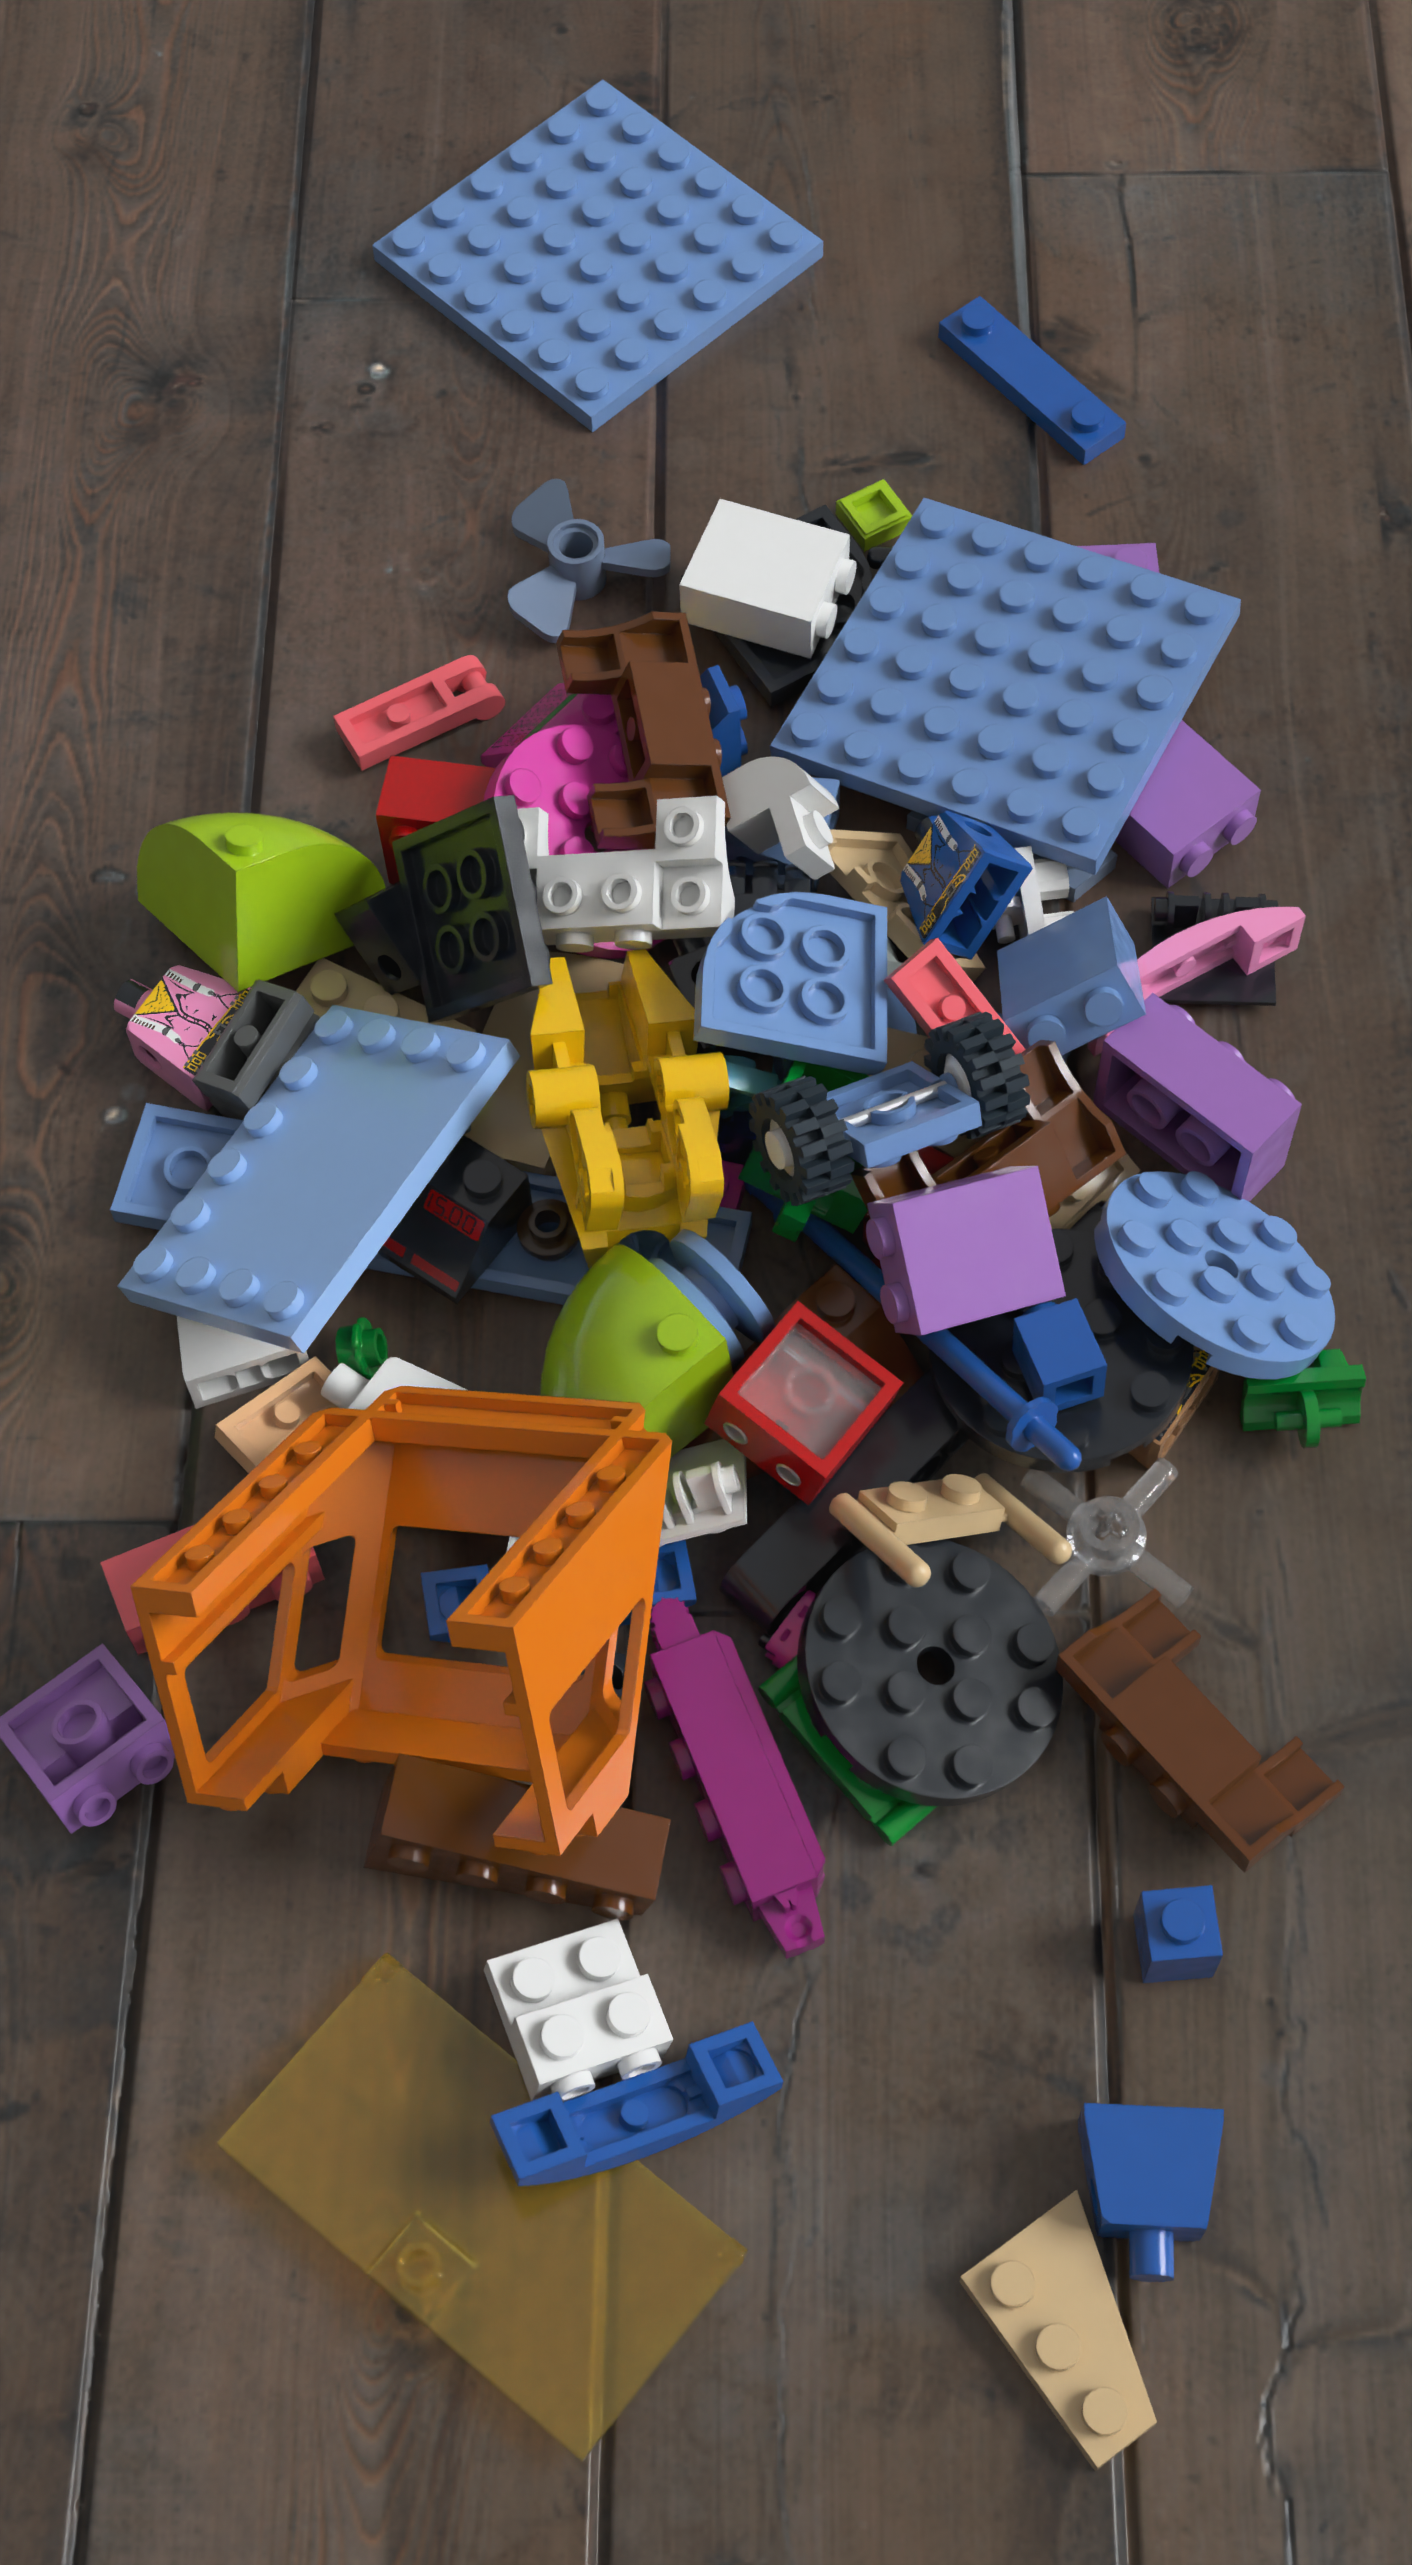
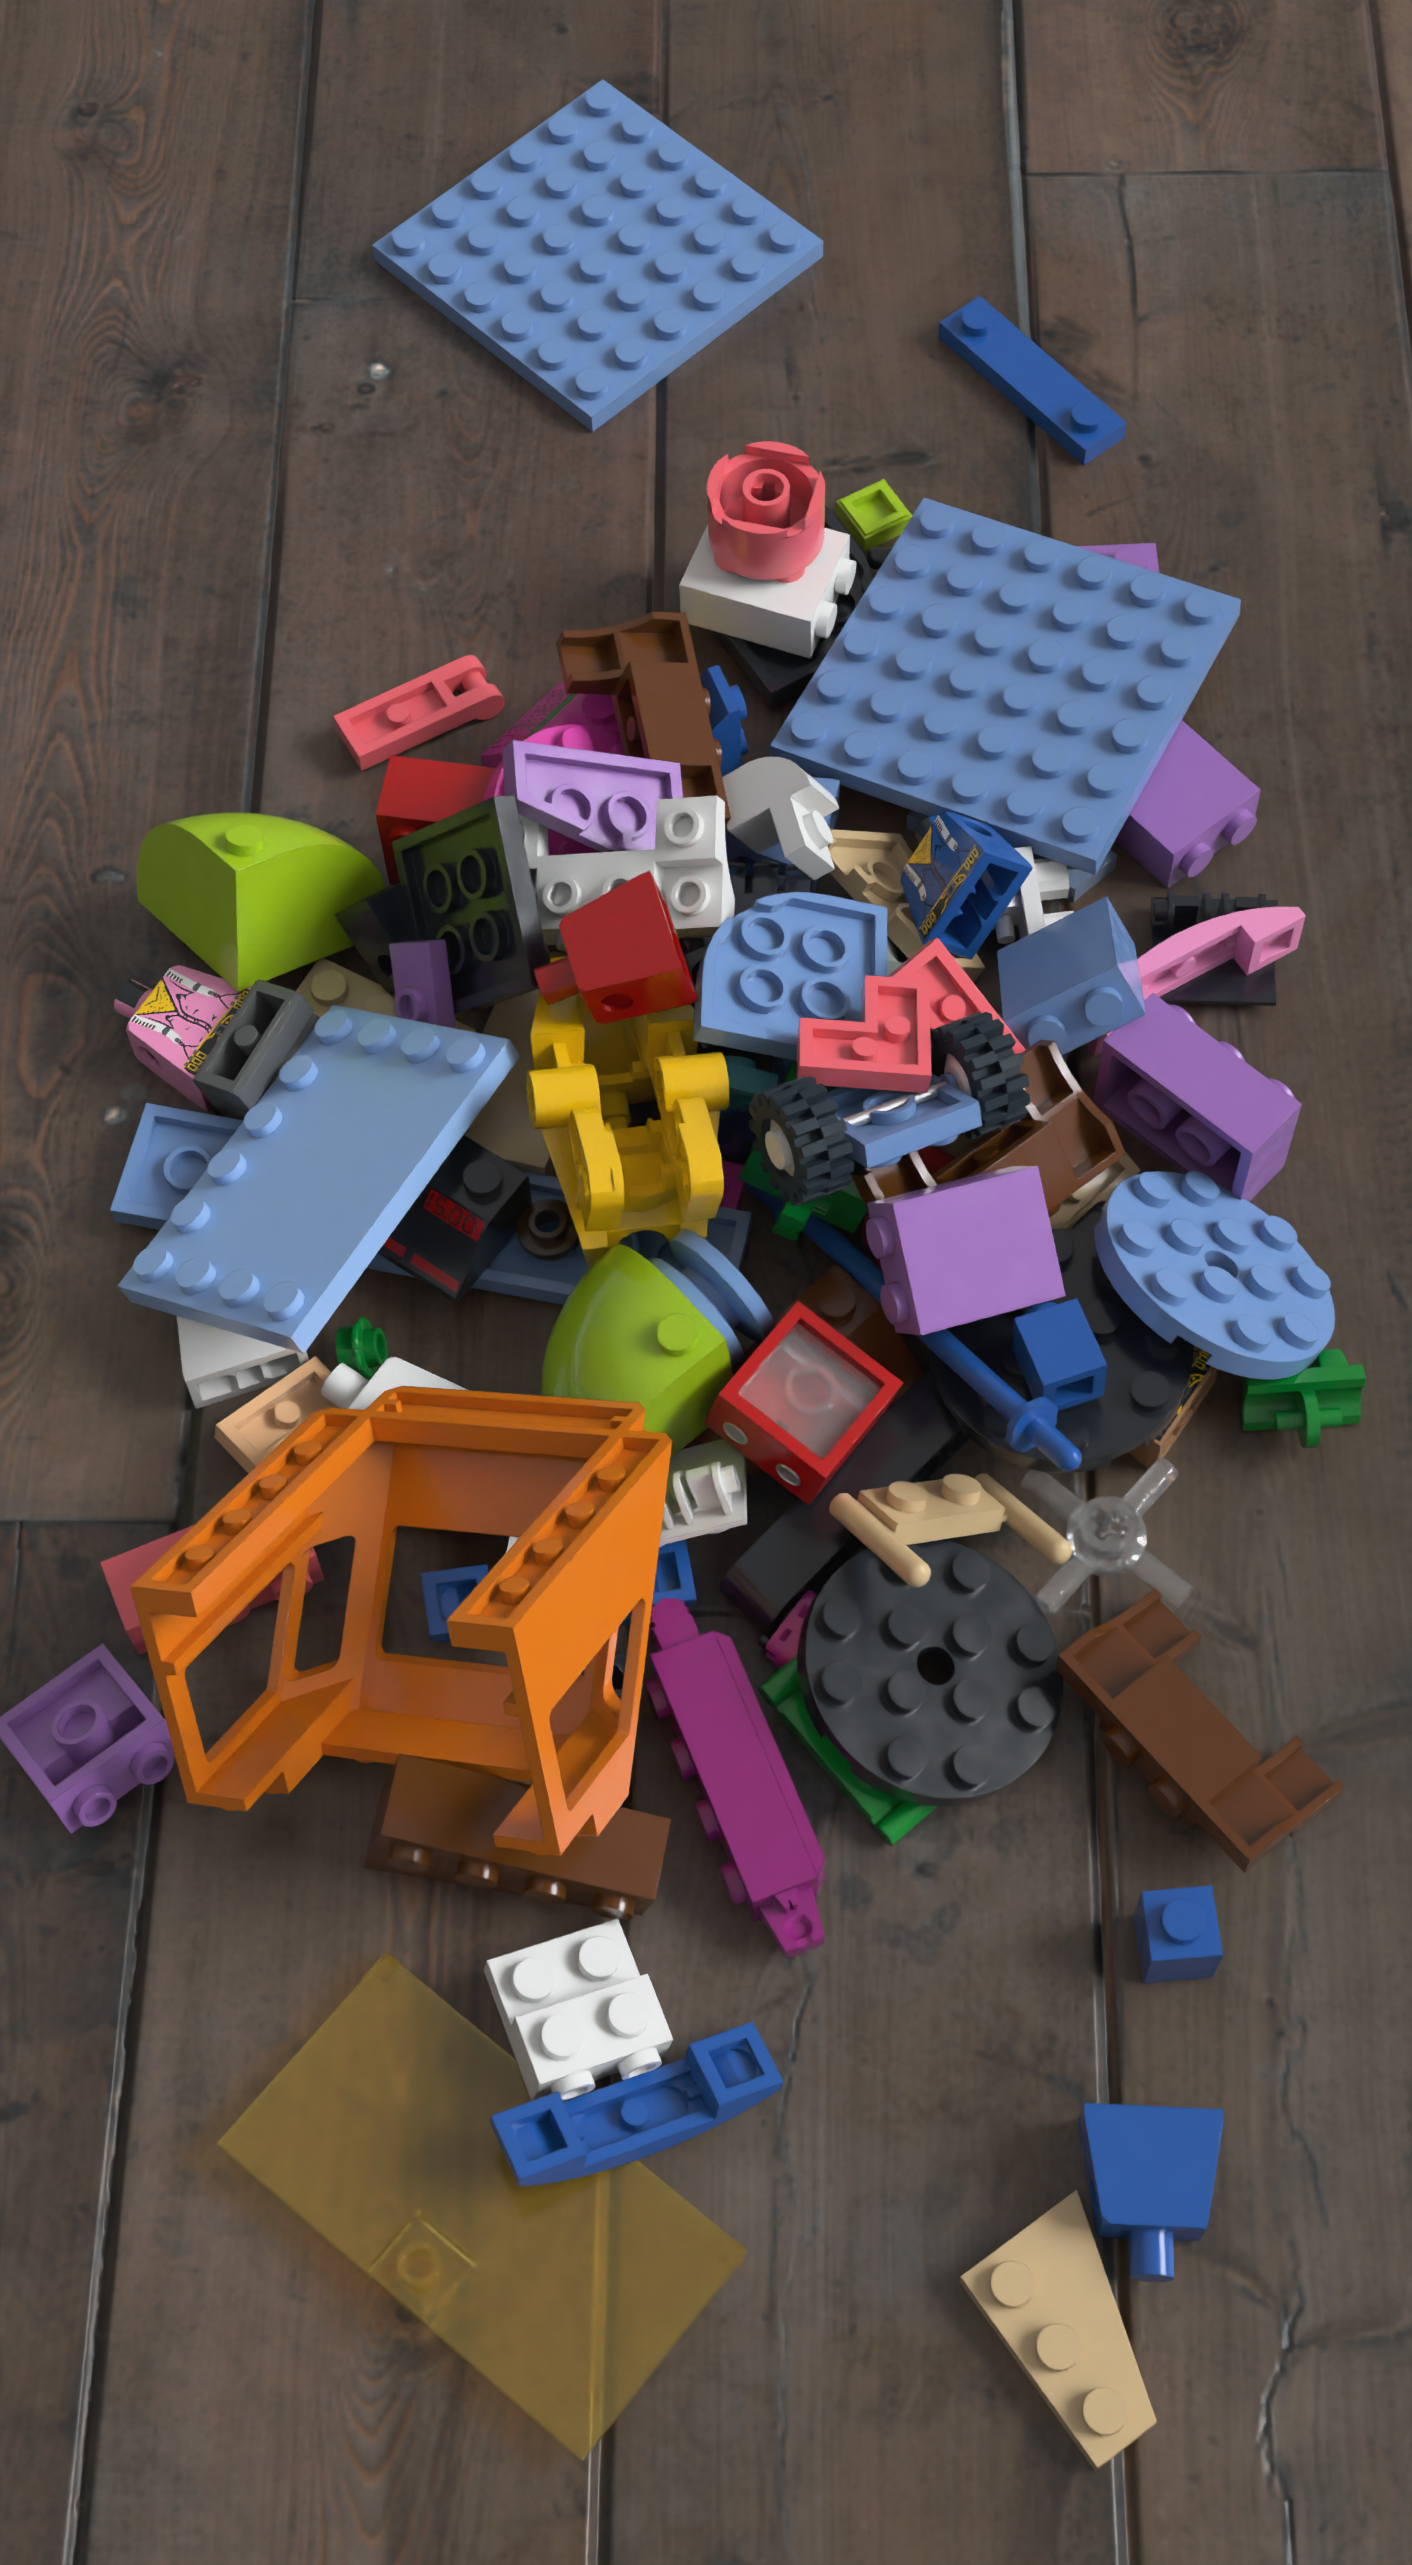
(422, 982): none -> medium lavender plate
(575, 560): sand blue piece -> none
(590, 794): none -> wing
(621, 956): none -> red torso
(766, 512): none -> coral brick
(883, 1050): none -> coral plate

